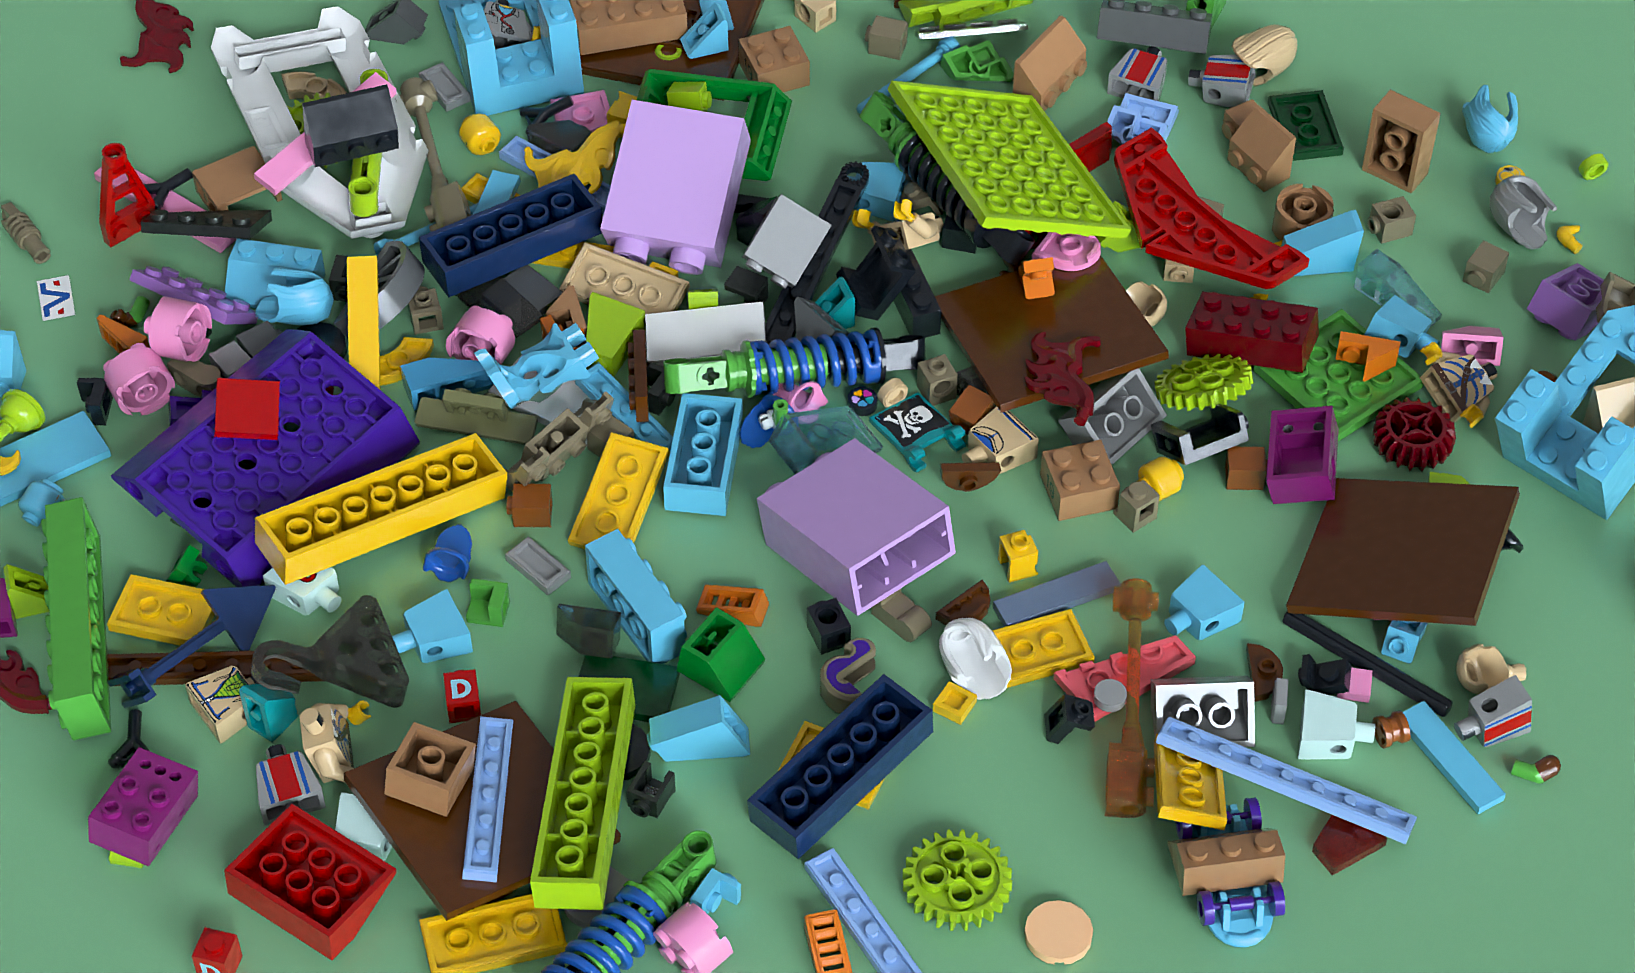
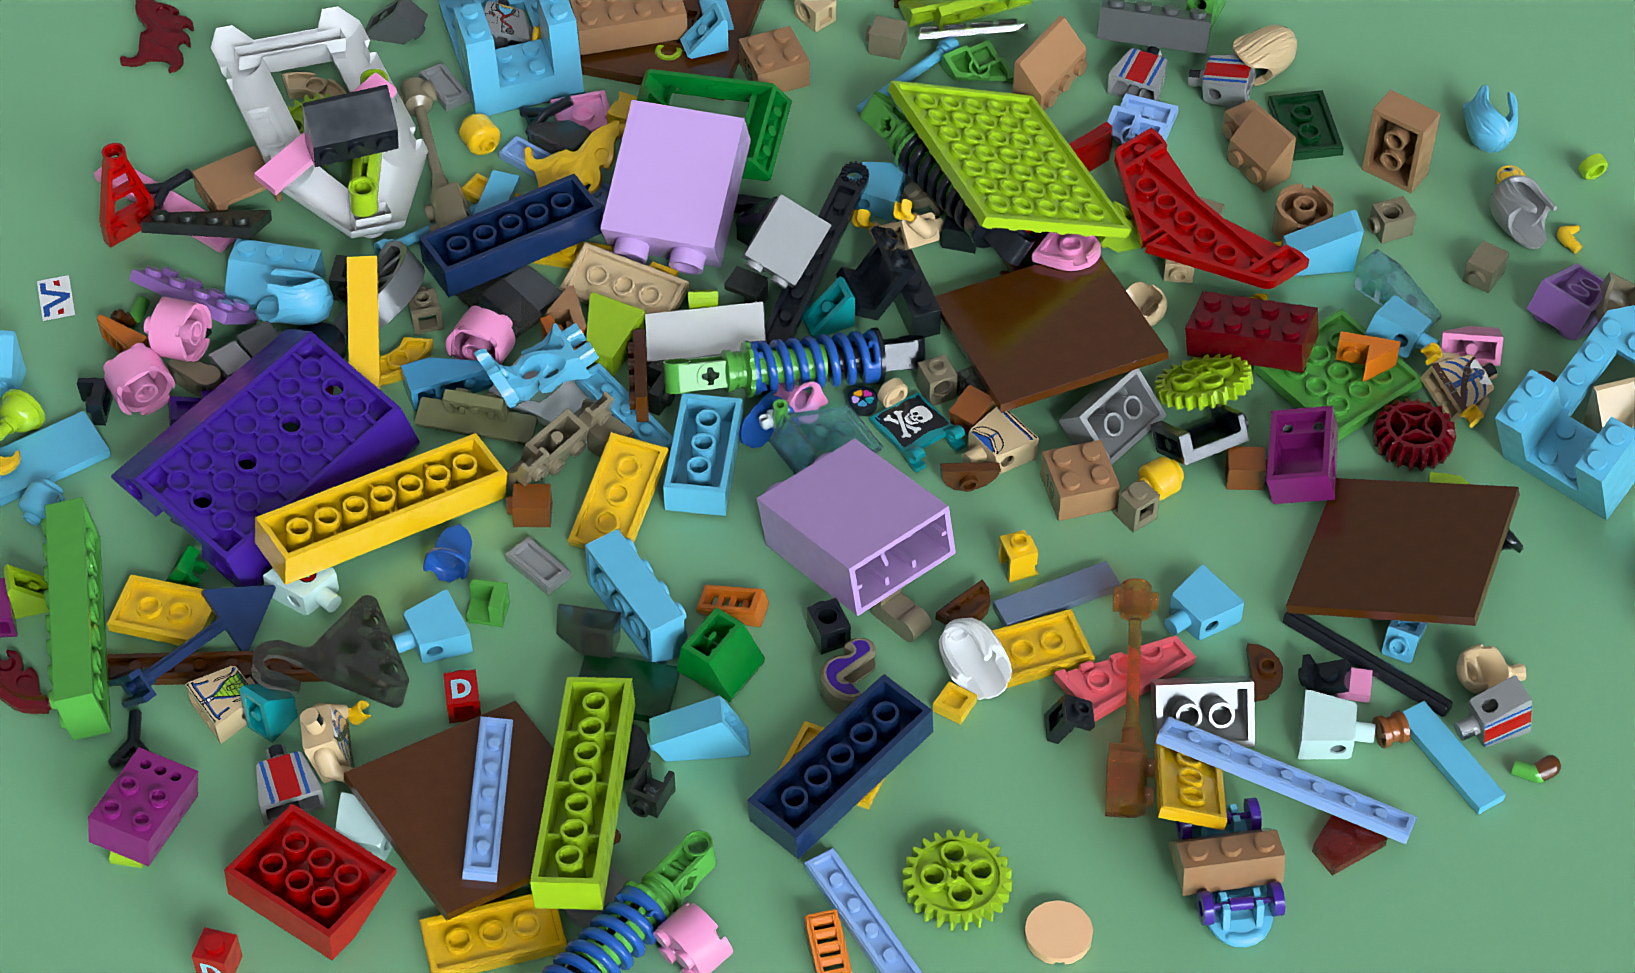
(24, 233): dark tan hinge -> none
(247, 409): red tile -> none
(429, 769): medium nougat brick -> none
(690, 96): lime brick -> none
(714, 888): medium azure bracket -> none
(814, 321): dark grey slope -> none
(1037, 278): orange slope -> none
(1059, 371): dark red piece -> none
(1110, 695): light grey tile -> none
(1279, 701): light grey tile -> none

